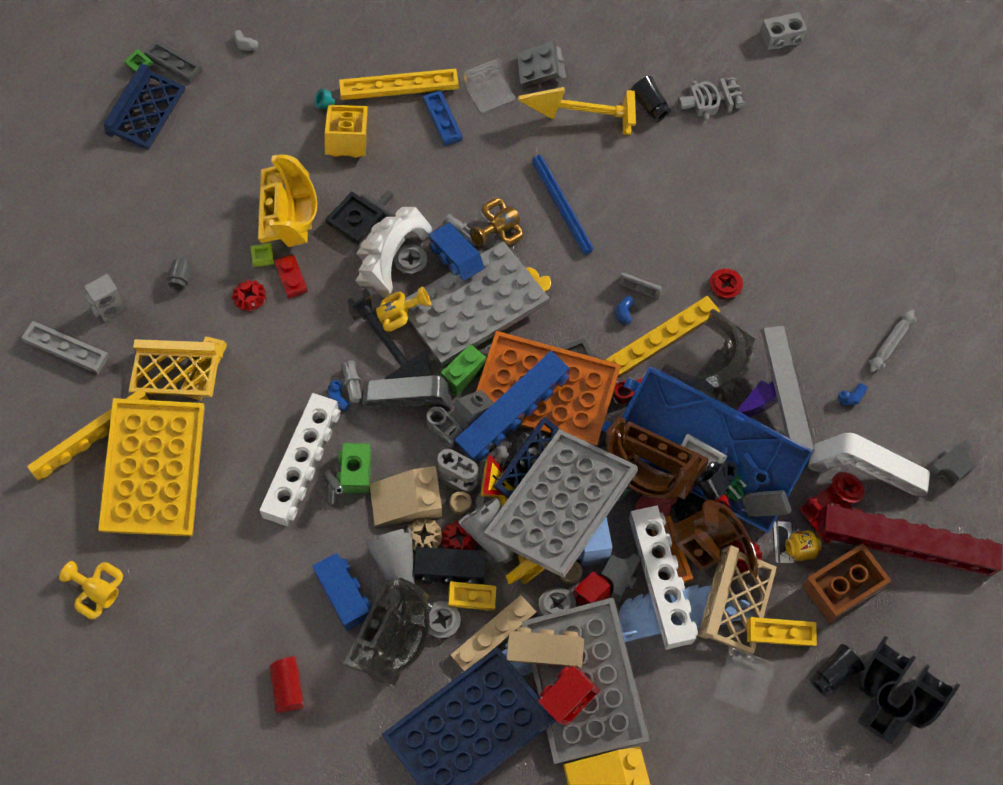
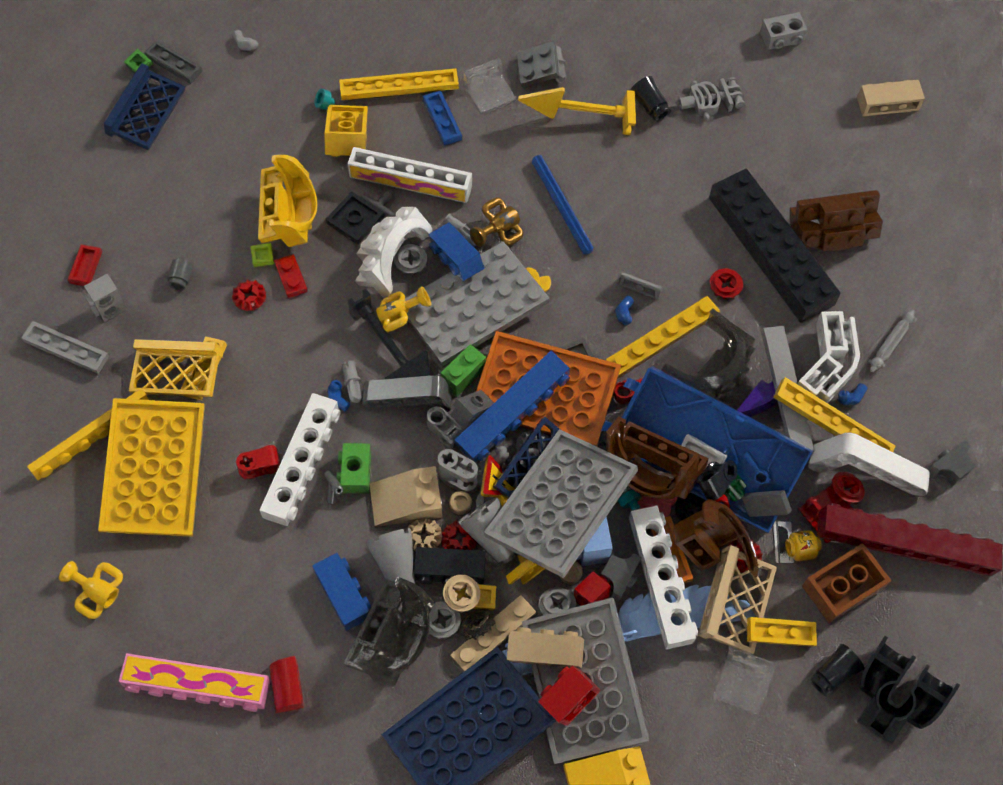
(84, 265): none -> red tile
(194, 681): none -> brick
(260, 462): none -> red piece
(410, 175): none -> white brick
(457, 583): none -> tan gear
(469, 628): none -> clear smoke gear
(630, 499): none -> teal tile
(774, 245): none -> black brick
(823, 413): none -> yellow plate
(834, 340): none -> white brick
(843, 220): none -> reddish brown piece
(890, 97): none -> tan brick

